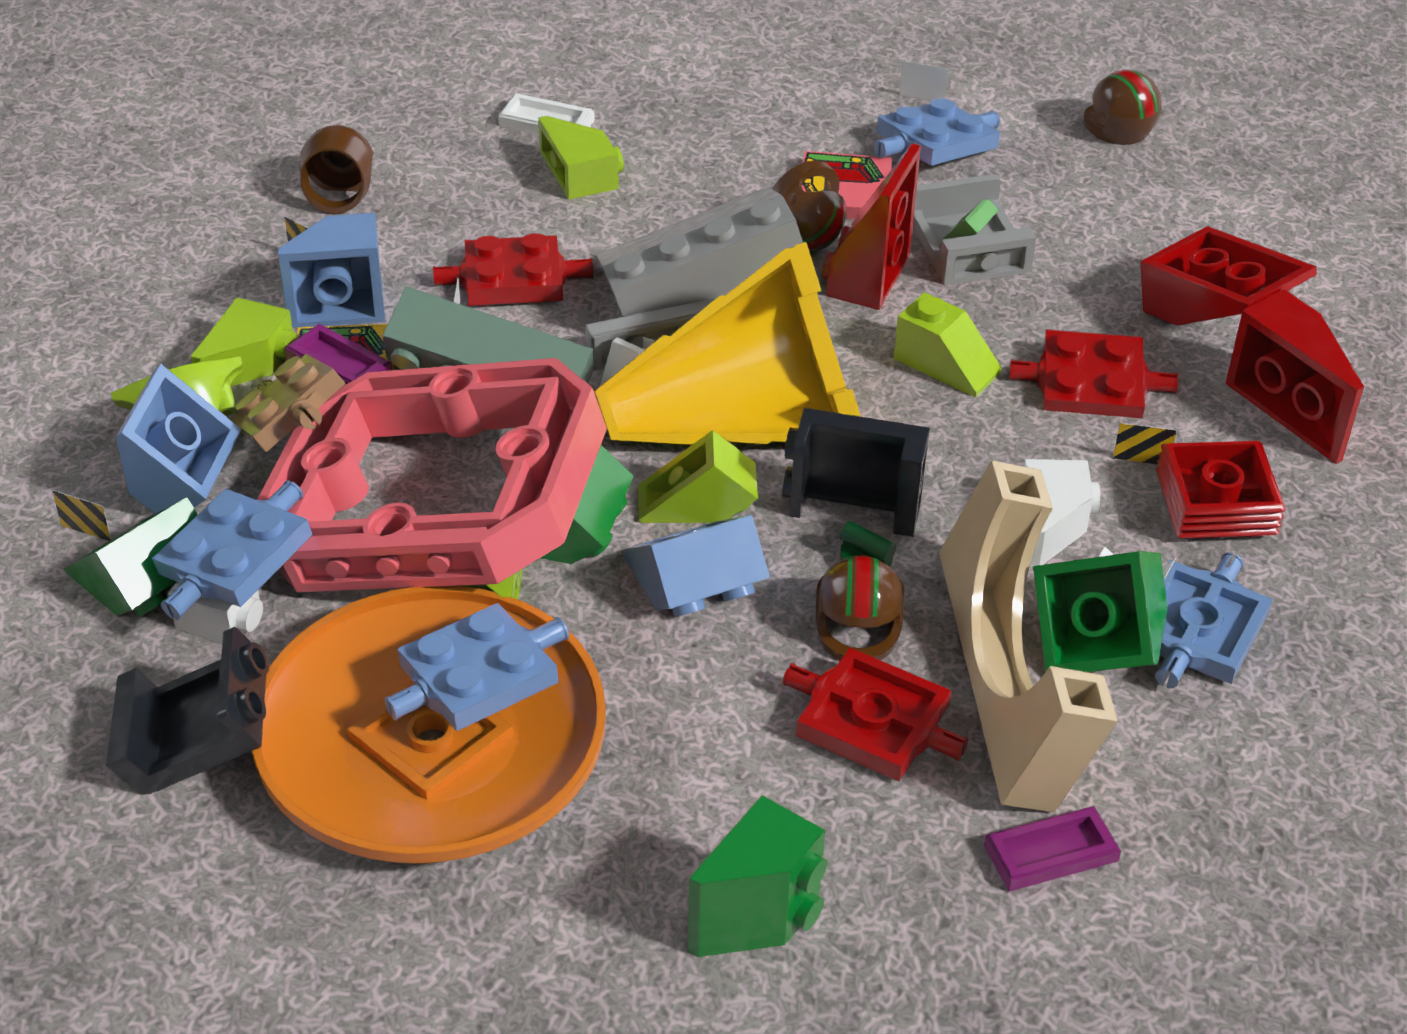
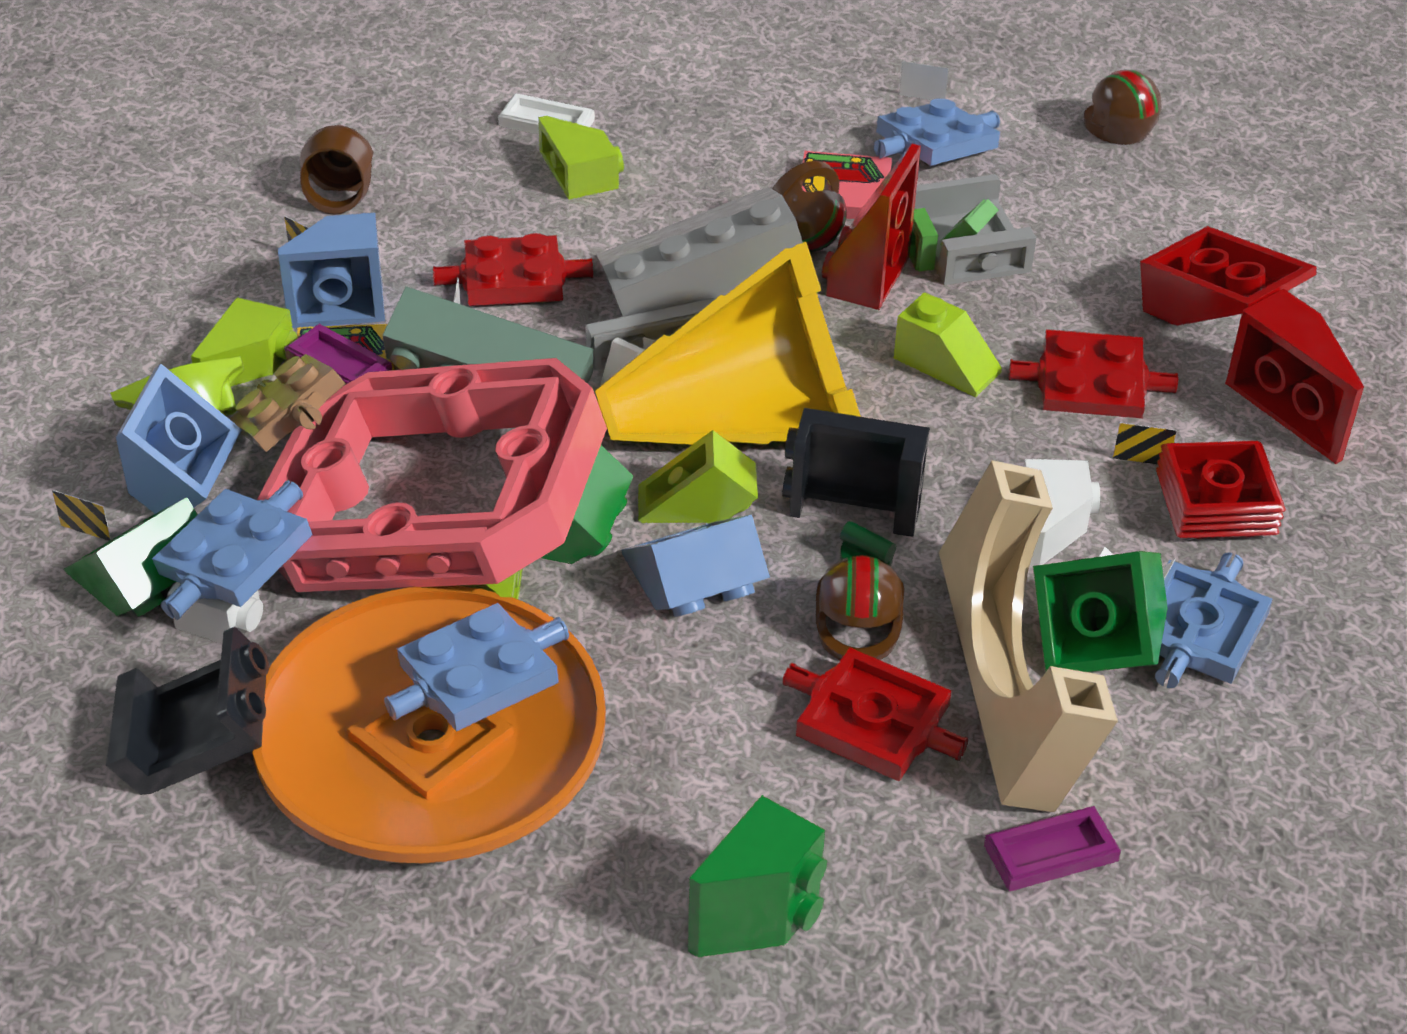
(923, 241): none -> bright green tile

